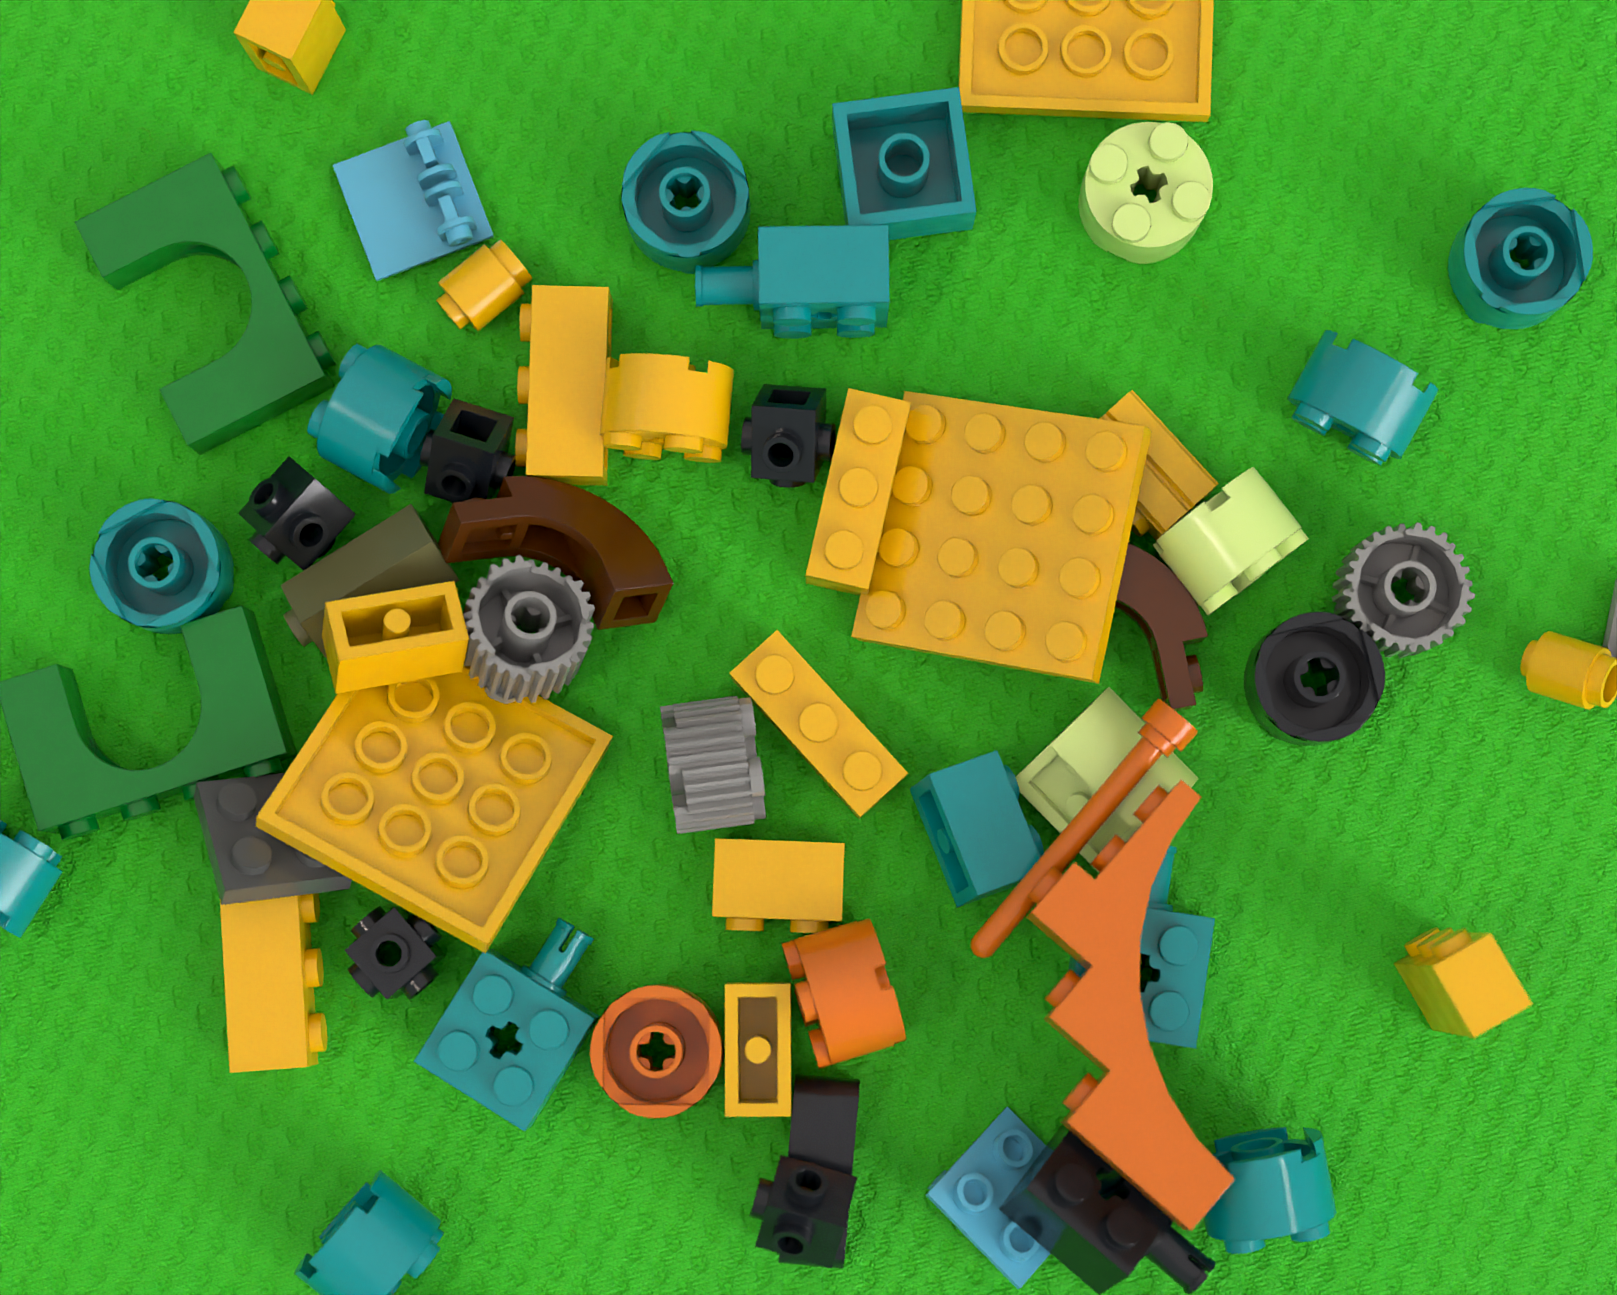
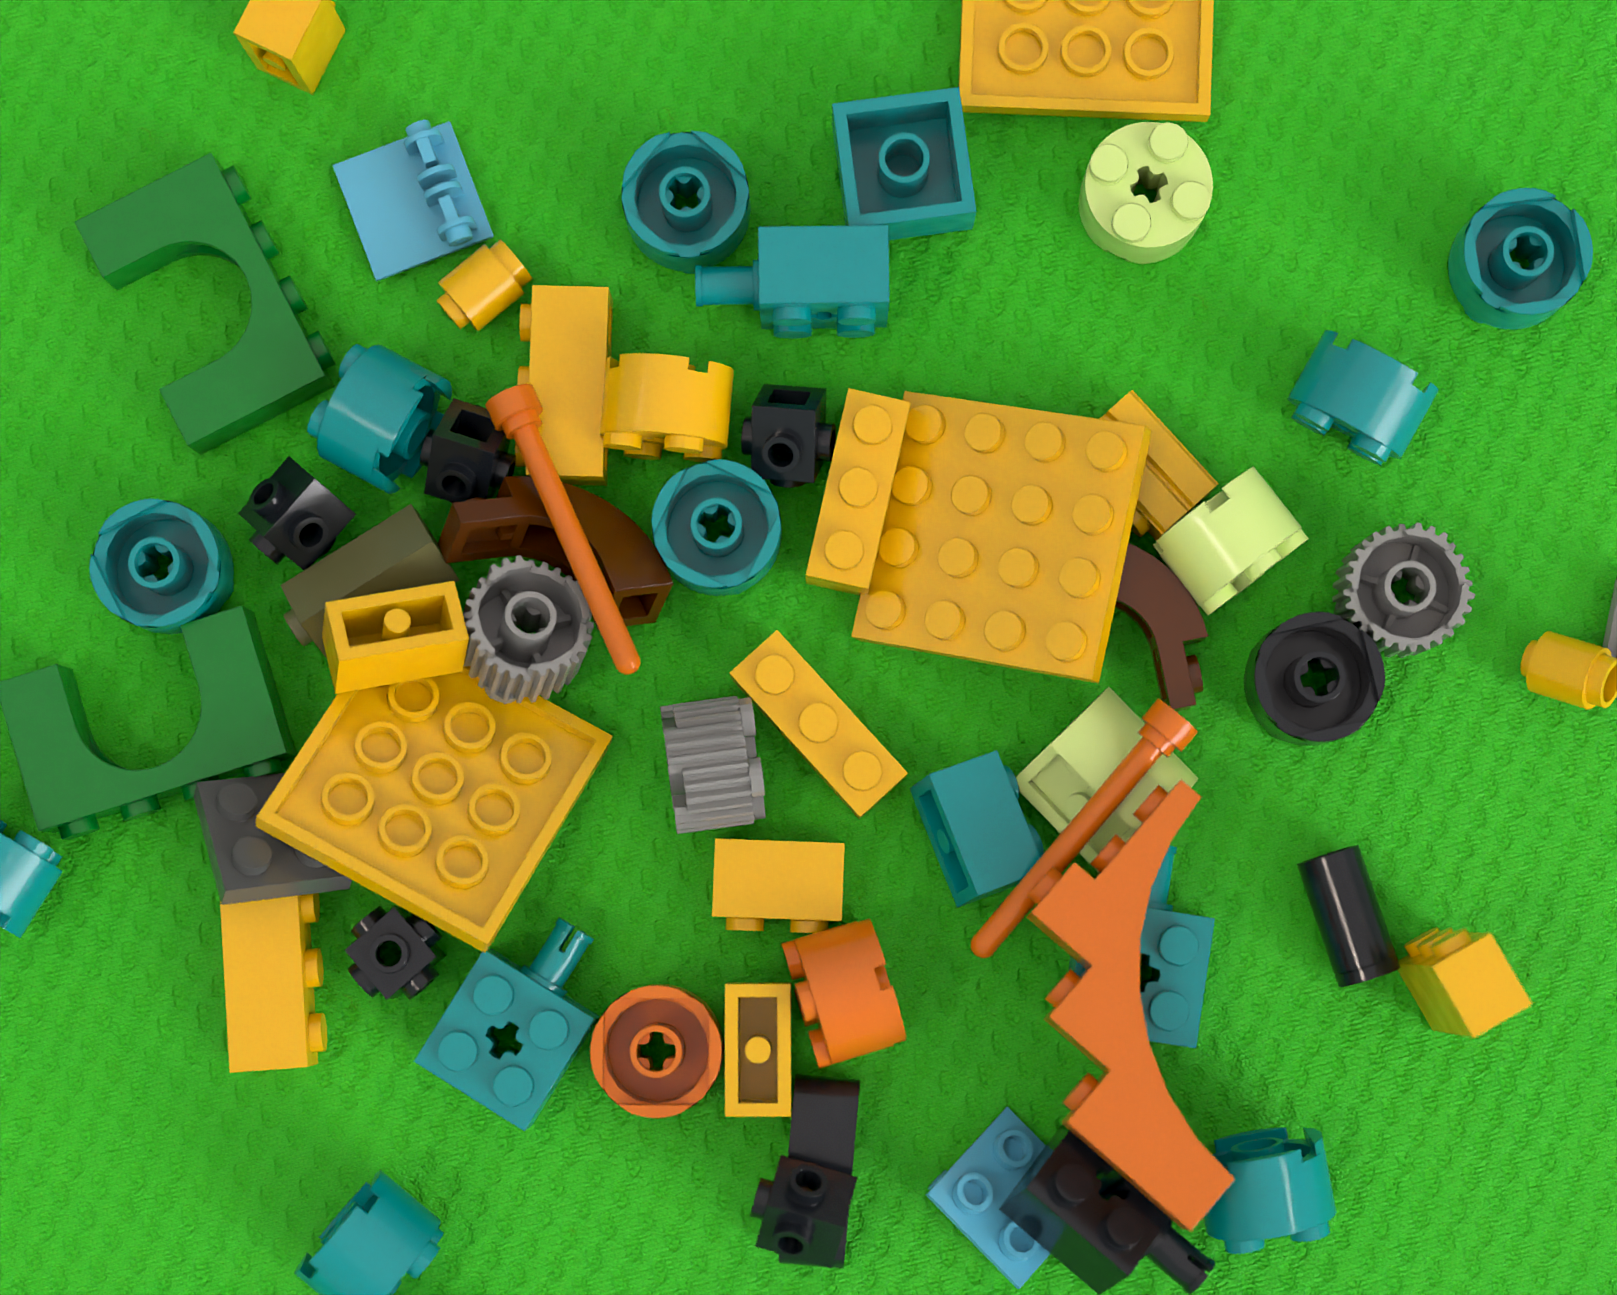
(517, 414): none -> orange piece
(705, 494): none -> teal brick
(1348, 916): none -> black pin

